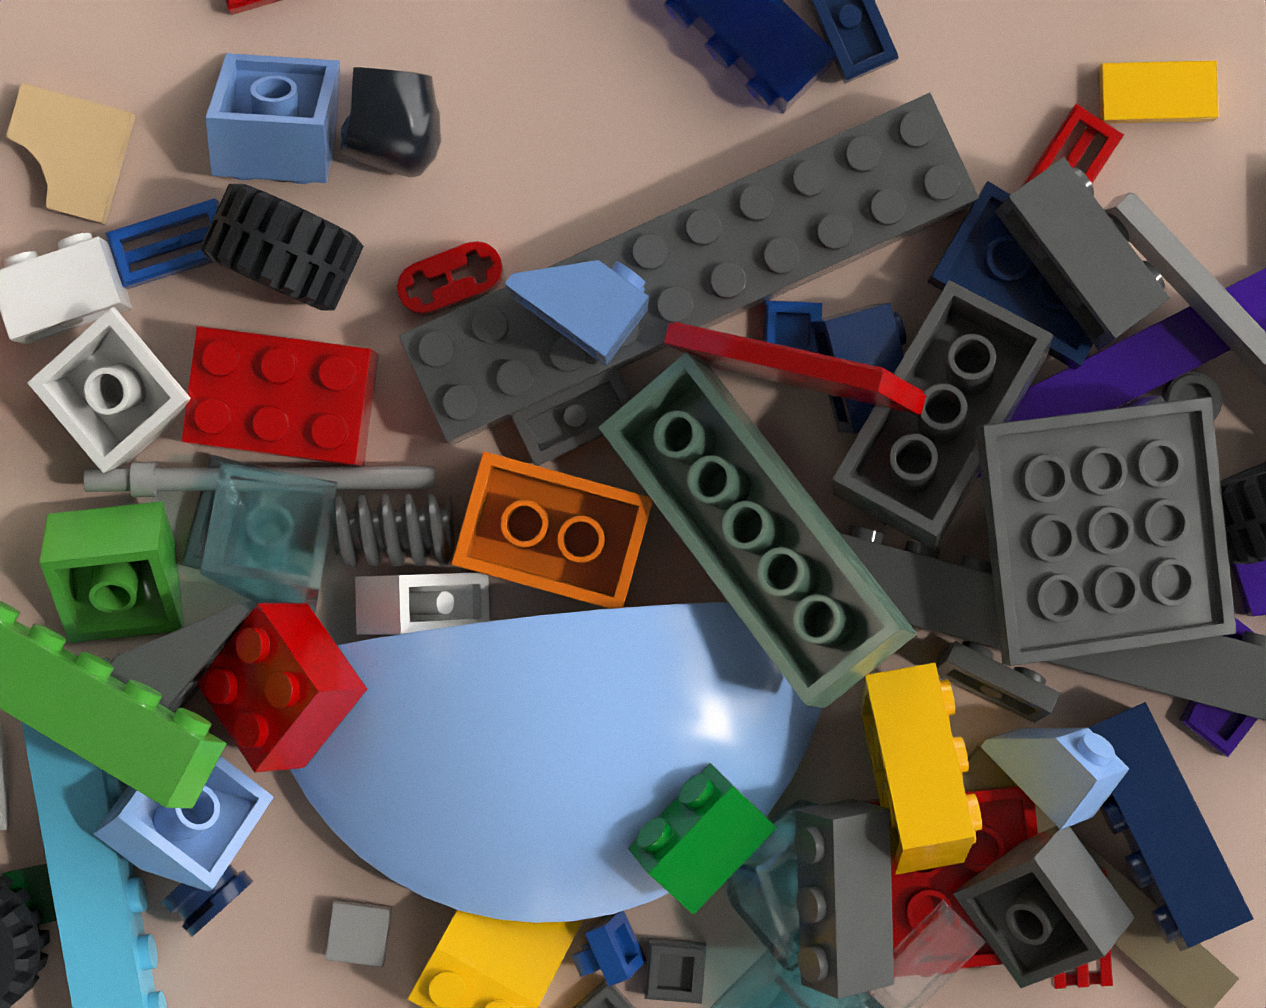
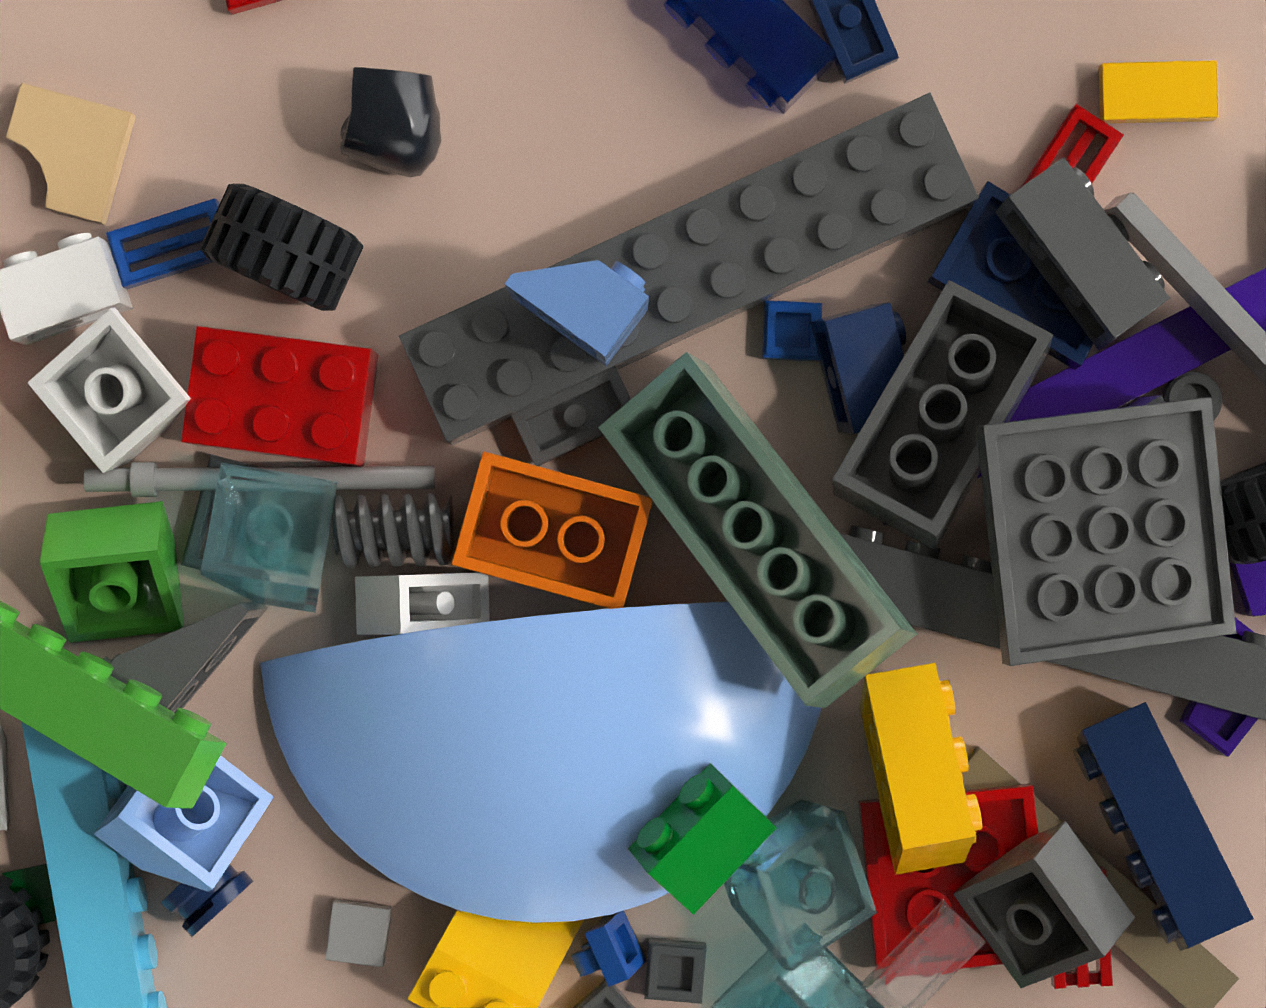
(273, 118): medium blue slope -> none
(281, 686): red brick -> none
(445, 265): red beam -> none
(797, 367): red tile -> none
(844, 897): dark grey brick -> none
(1013, 689): dark grey plate -> none
(1059, 769): slope -> none

